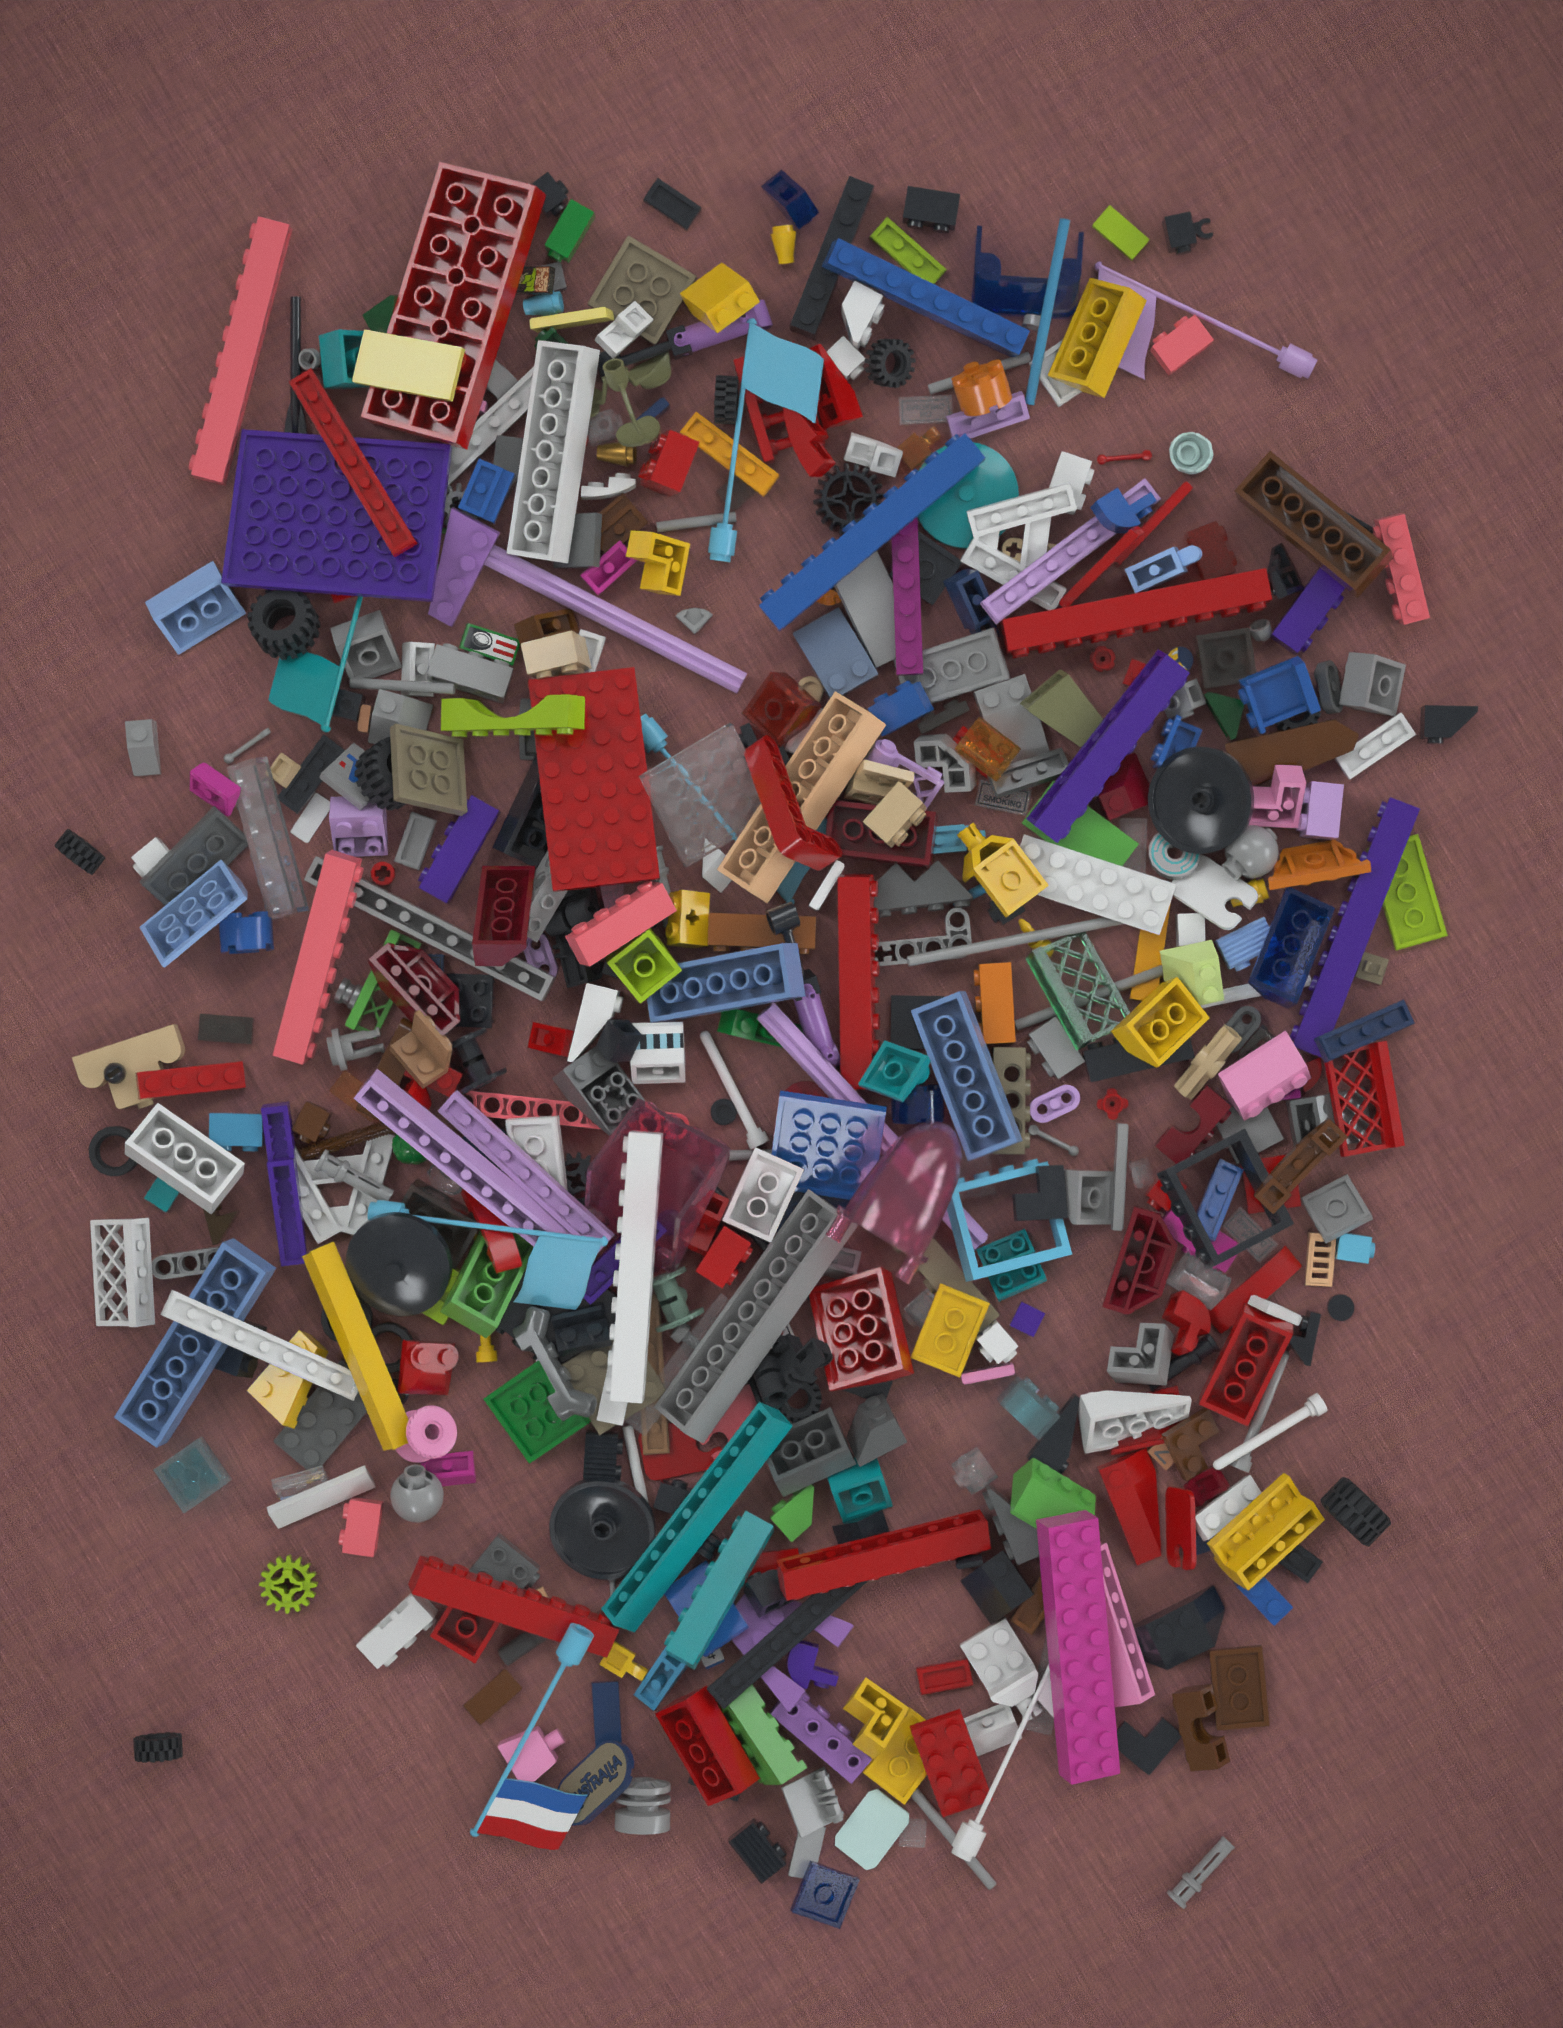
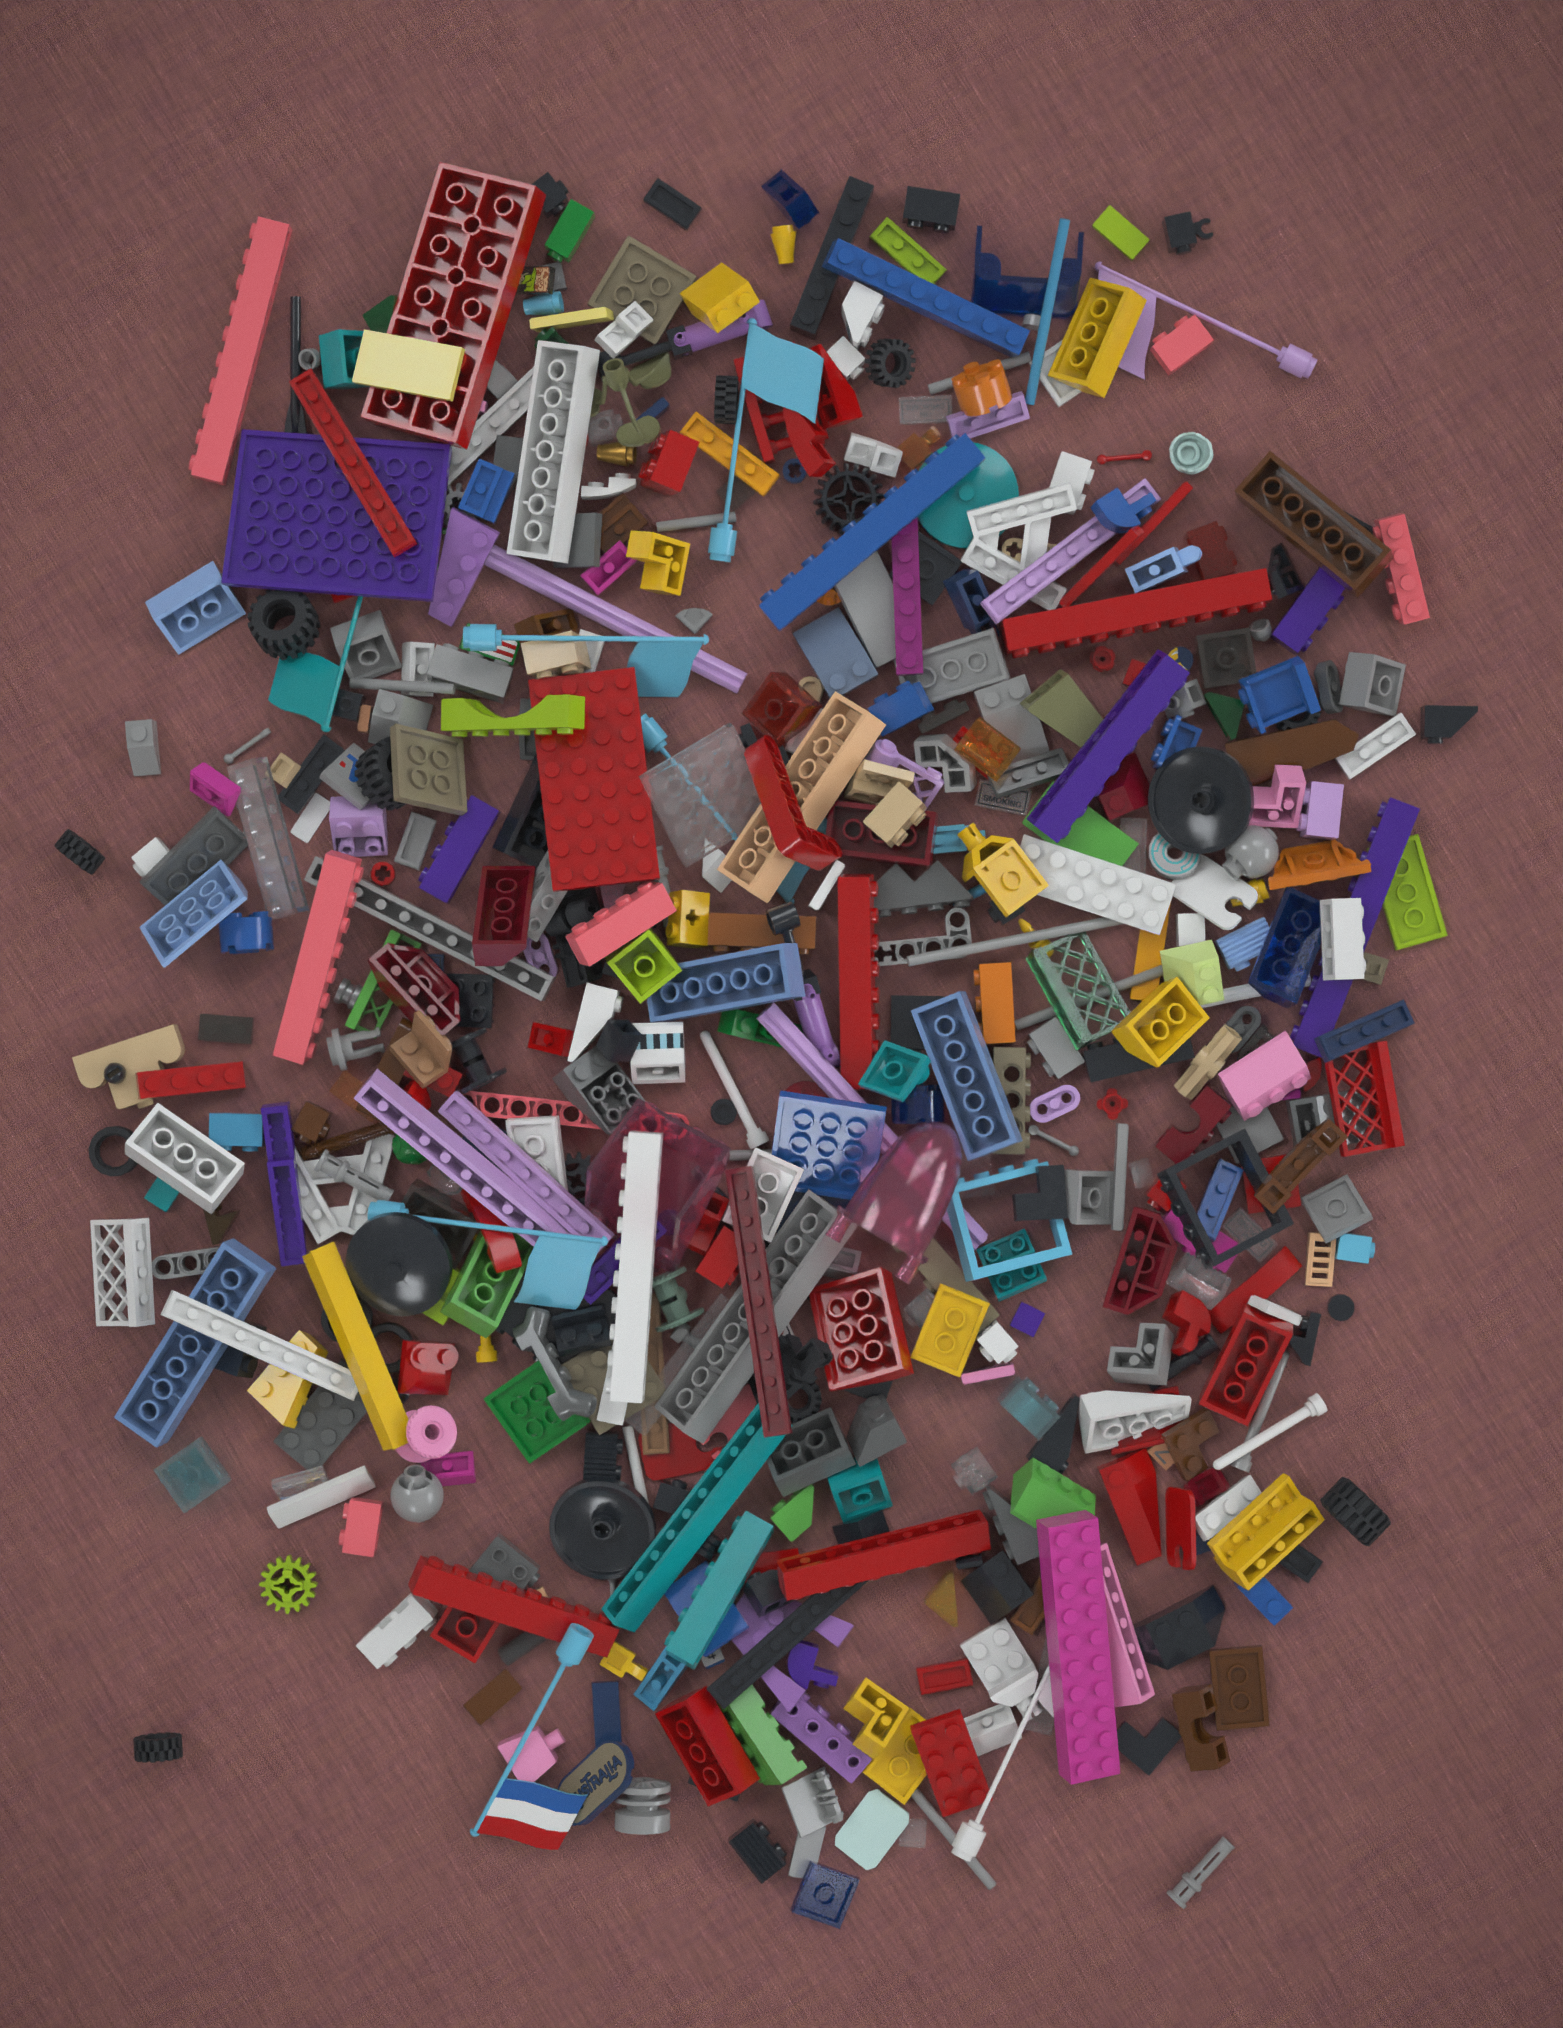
(659, 661): none -> medium azure flag
(758, 1302): none -> dark red plate
(786, 471): none -> dark blue bush
(943, 1599): none -> clear yellow slope
(1342, 939): none -> white brick

